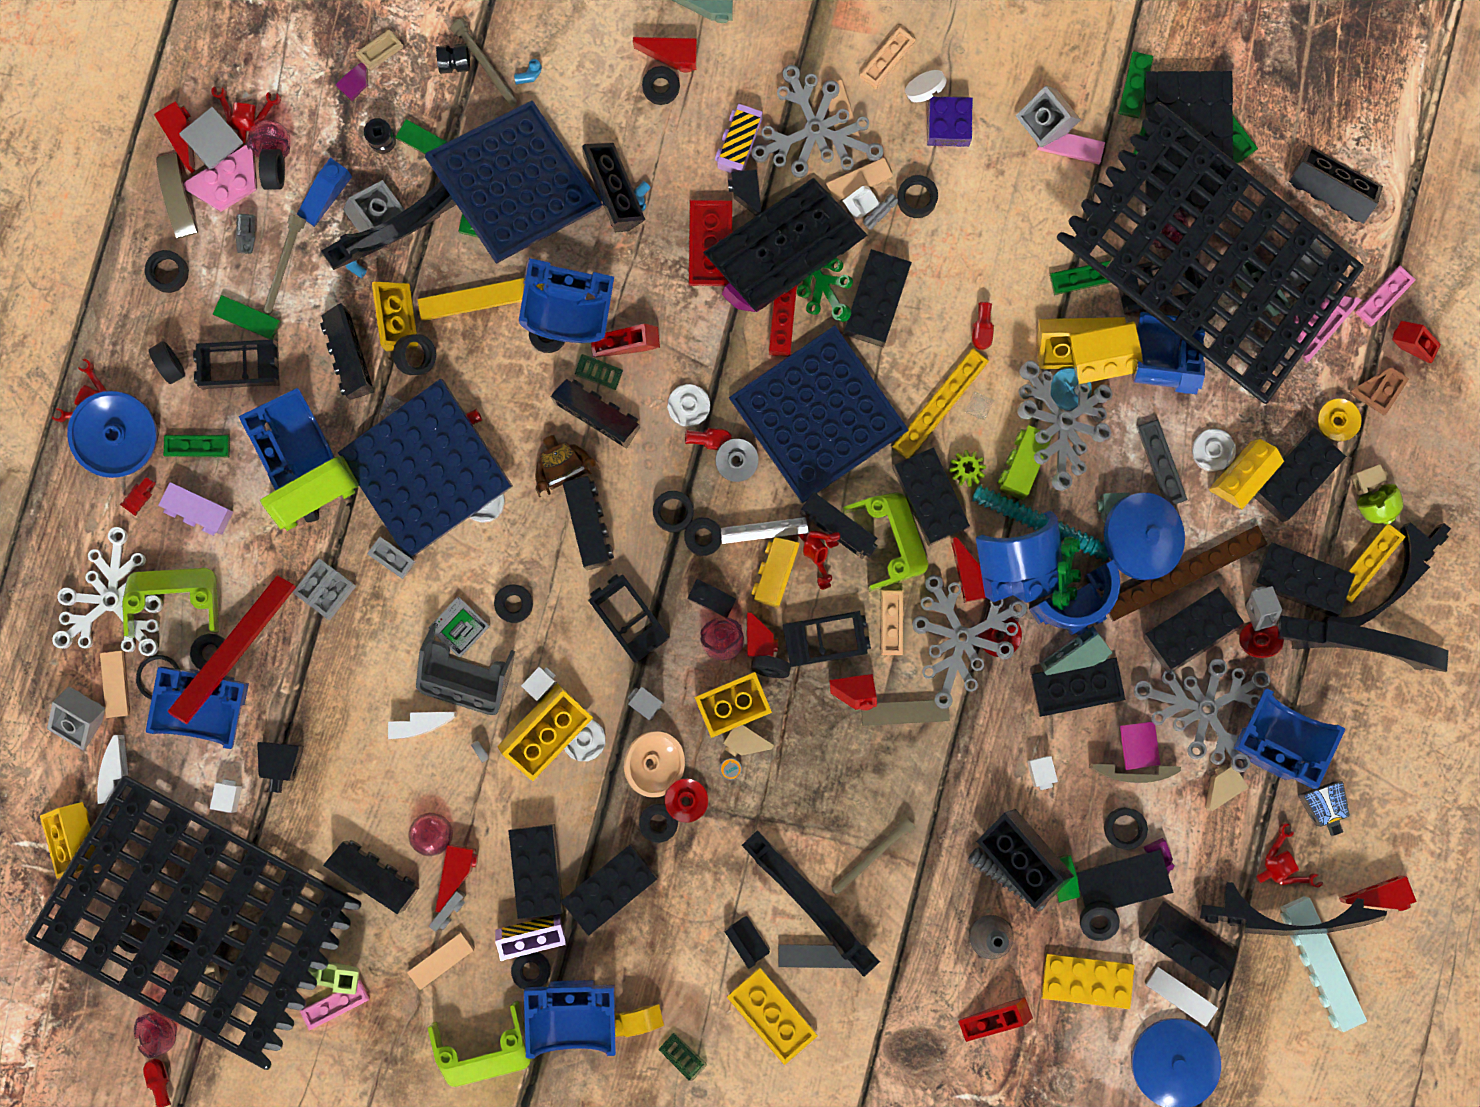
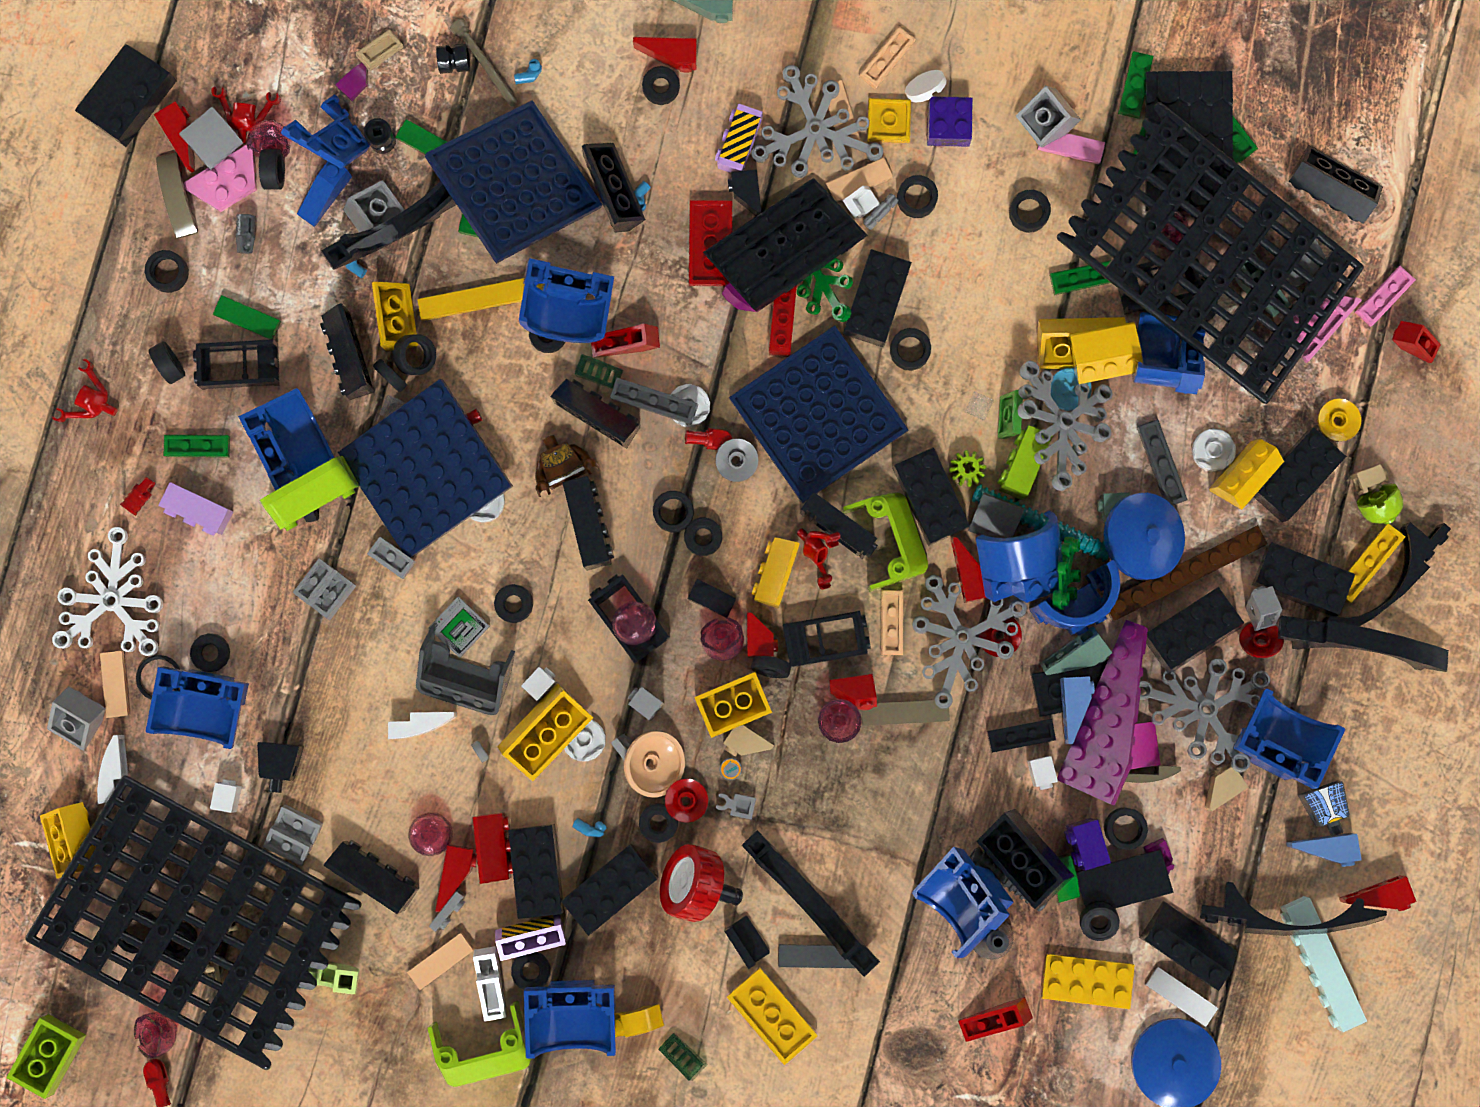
(46, 1056): none -> lime brick
(112, 434): blue dish -> none
(126, 95): none -> black slope
(197, 581): lime windscreen -> none
(231, 649): red tile -> none
(293, 835): none -> light grey slope
(295, 225): dark tan piece -> none
(333, 1006): bright pink tile -> none
(337, 142): none -> blue wing
(390, 375): none -> black tyre
(489, 983): none -> white slope
(492, 847): none -> red slope
(588, 830): none -> dark azure arm
(622, 744): none -> light grey plate
(634, 623): none -> clear pink cylinder
(654, 401): none -> dark grey plate
(695, 884): none -> red wheel
(740, 806): none -> light grey plate
(764, 530): white tile -> none
(839, 721): none -> clear pink cylinder
(889, 120): none -> yellow tile
(903, 827): dark tan piece -> none
(910, 332): none -> black tyre
(940, 404): yellow tile -> none
(965, 897): none -> blue piece
(983, 329): red arm -> none
(995, 517): none -> dark grey slope
(1009, 420): none -> bright green tile
(1021, 735): none -> black plate
(1034, 195): none -> black tyre
(1075, 700): none -> medium blue slope
(1087, 844): none -> dark purple brick
(1104, 743): none -> magenta wing
(1283, 865): red piece -> none
(1336, 848): none -> medium blue slope
(1381, 390): nougat wing -> none

